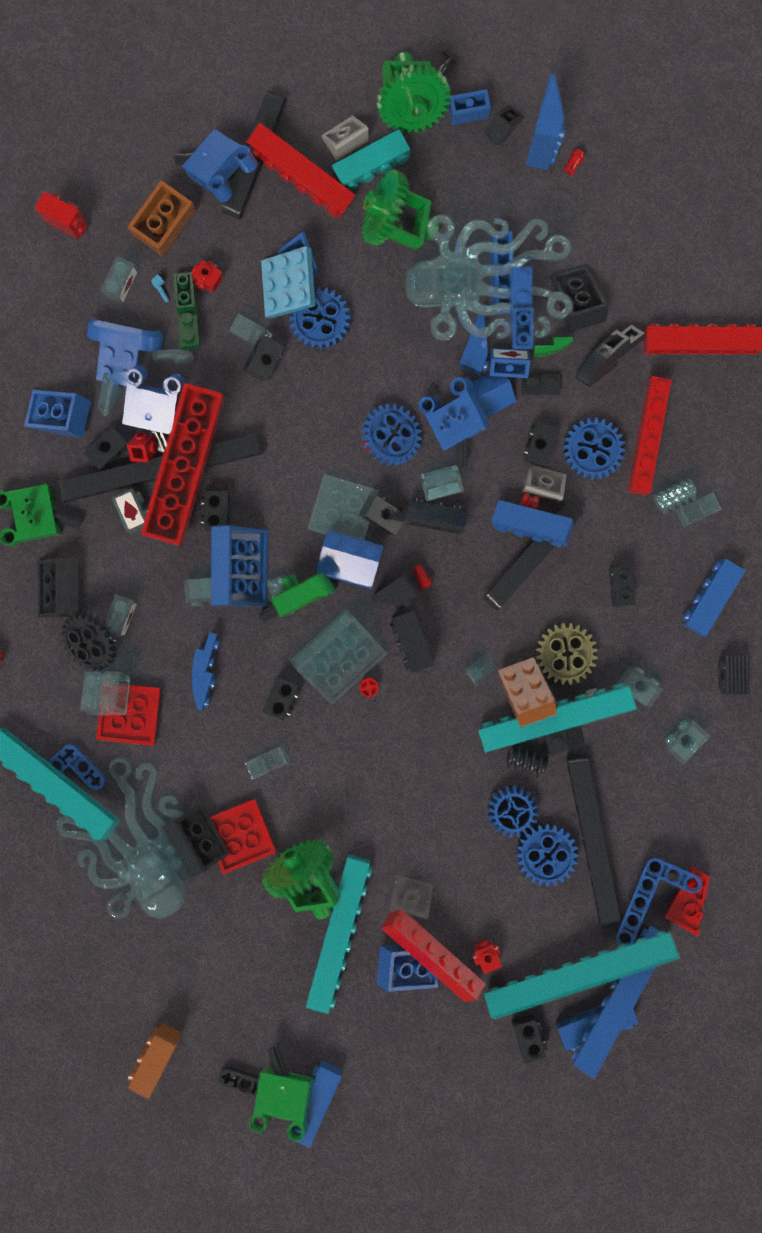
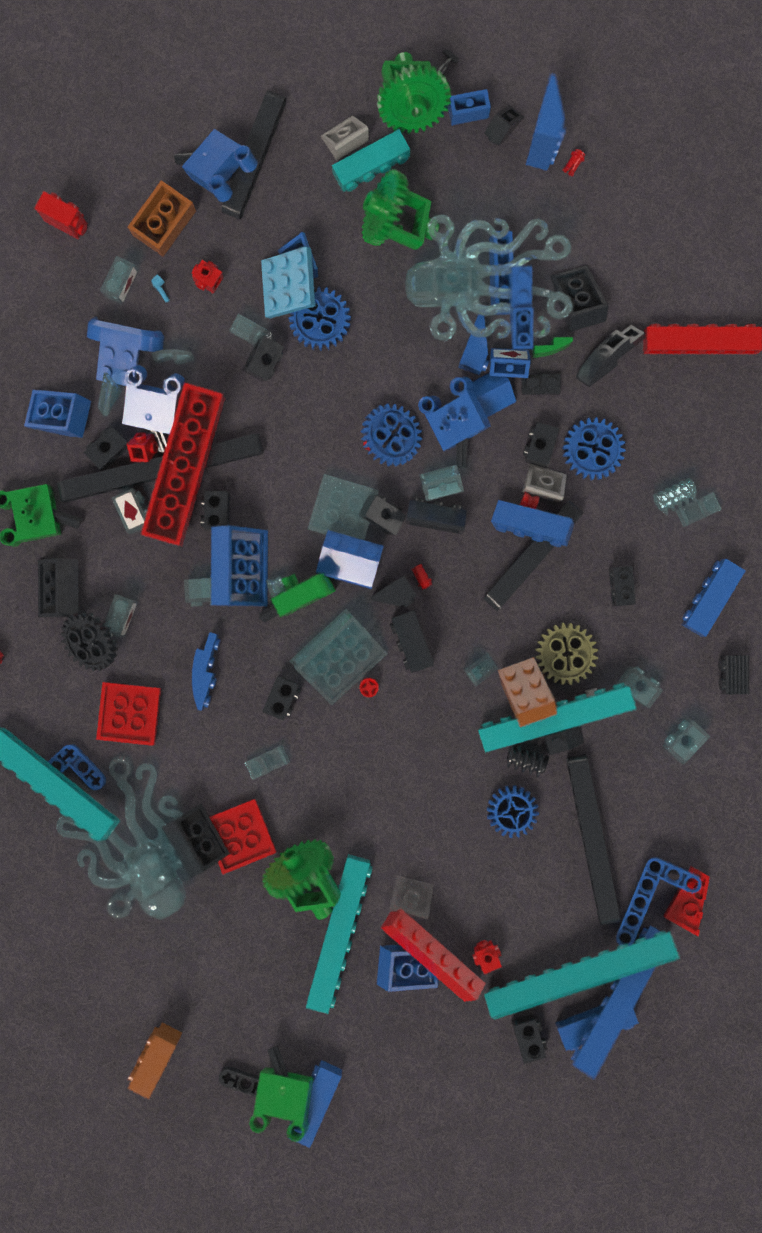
(105, 693): clear light blue piece -> none
(187, 311): dark green slope -> none
(299, 171): red brick -> none
(559, 866): blue gear -> none
(649, 436): red brick -> none

